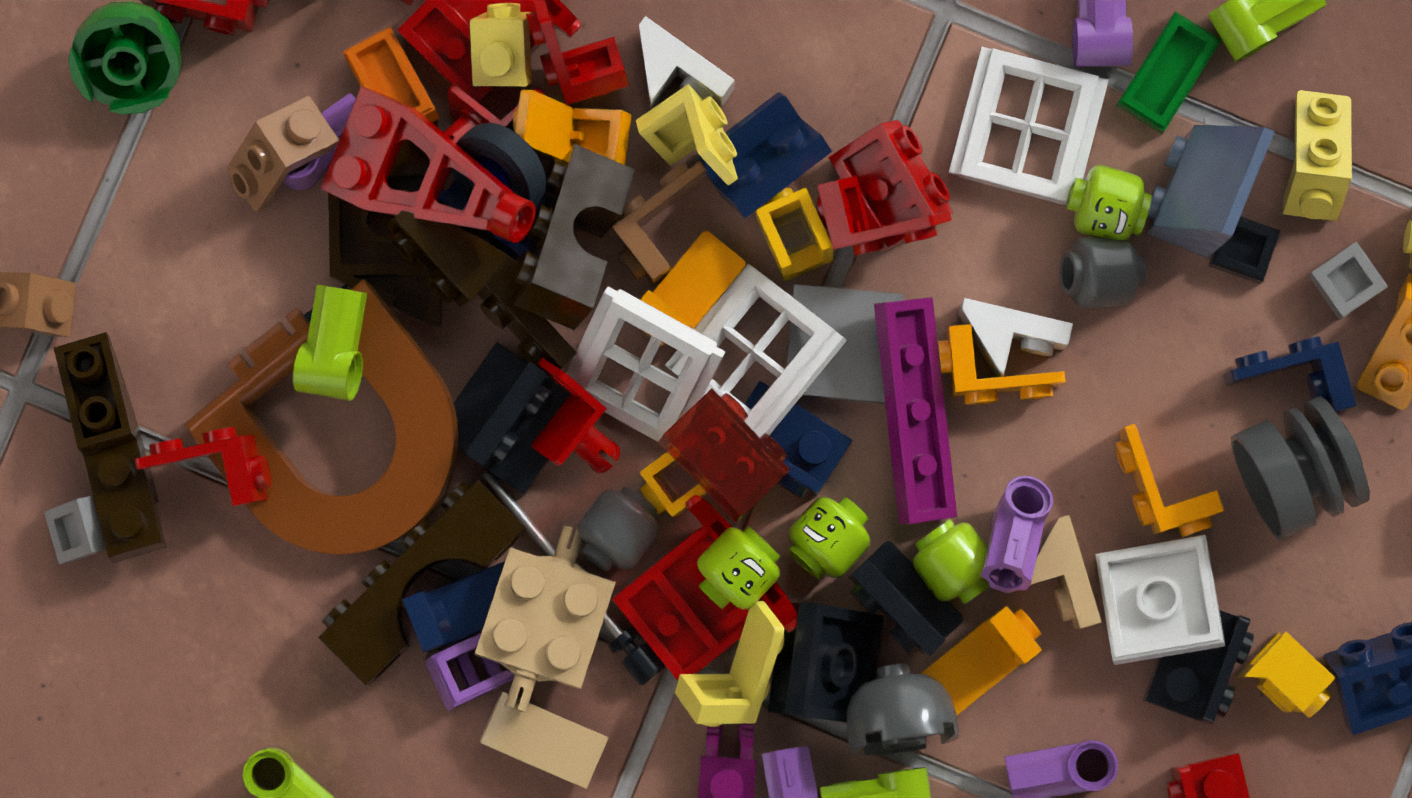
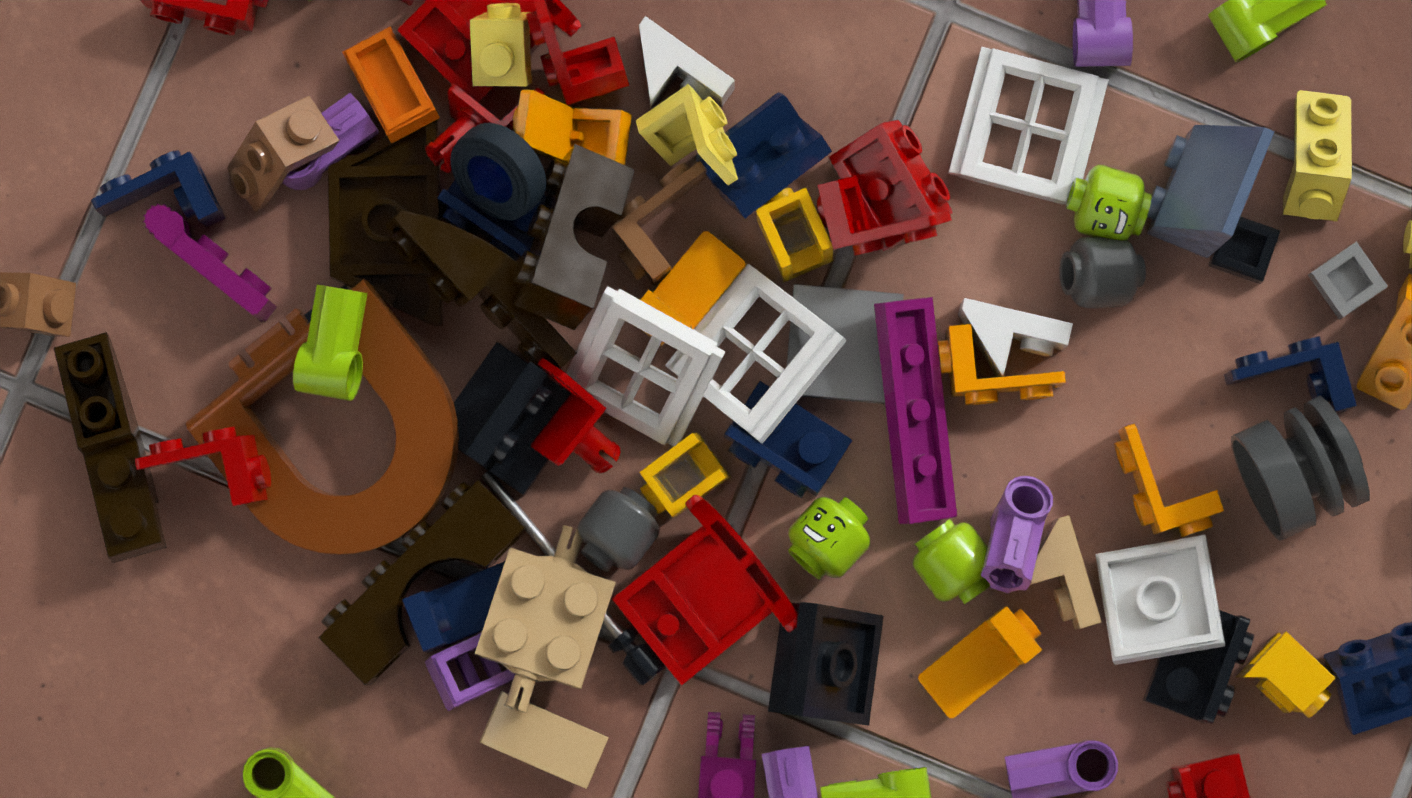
(75, 530): light grey plate -> none
(125, 57): green cylinder -> none
(194, 195): none -> dark blue bracket
(208, 260): none -> magenta hinge
(370, 150): red plate -> none
(725, 453): clear red brick -> none
(737, 695): light yellow bracket -> none
(738, 568): lime head -> none
(896, 589): black bracket -> none
(899, 713): dark grey cylinder -> none
(1168, 72): green tile -> none

